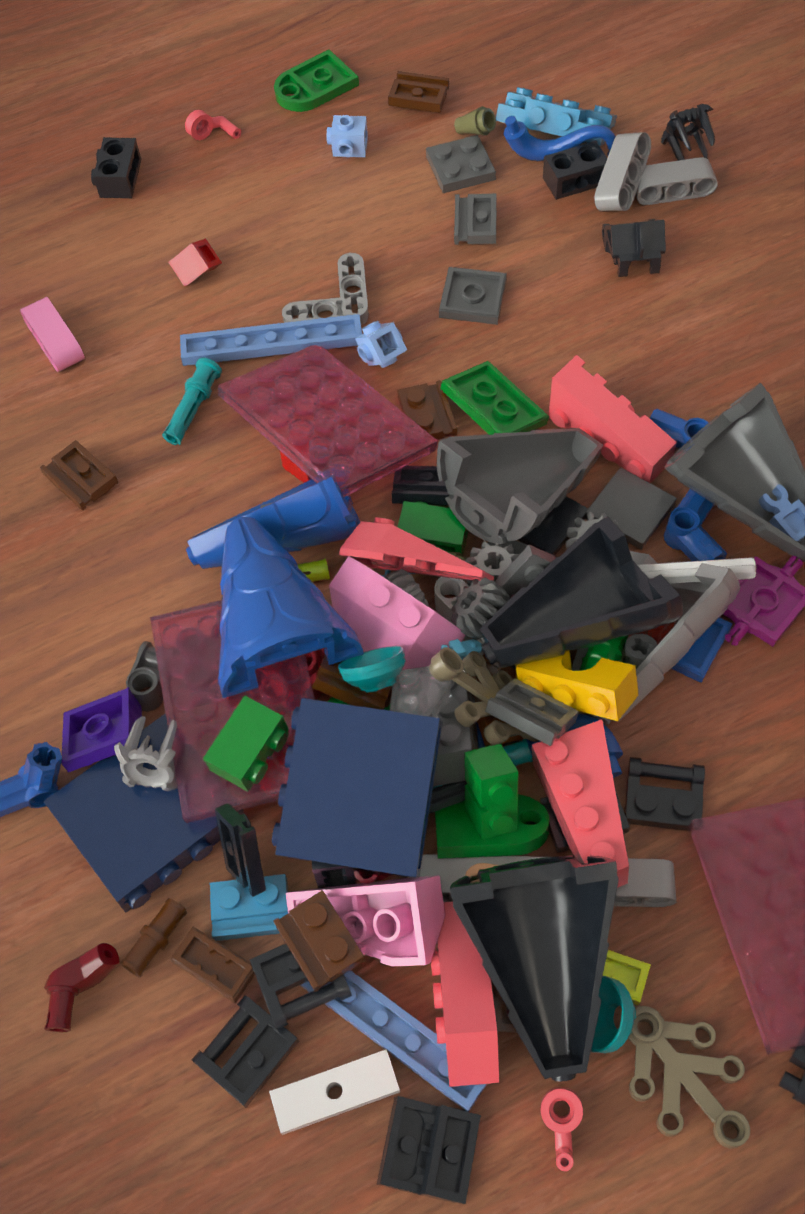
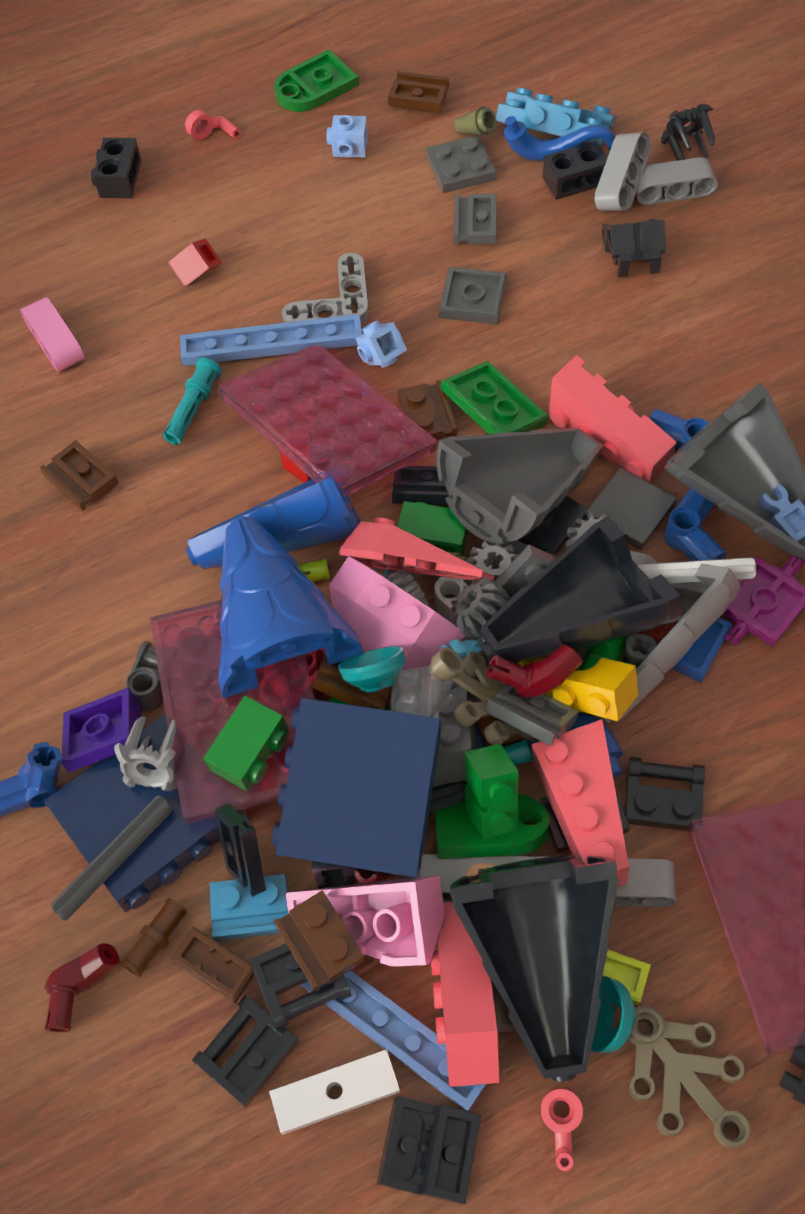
(111, 858): none -> dark grey axle
(537, 676): none -> dark red arm

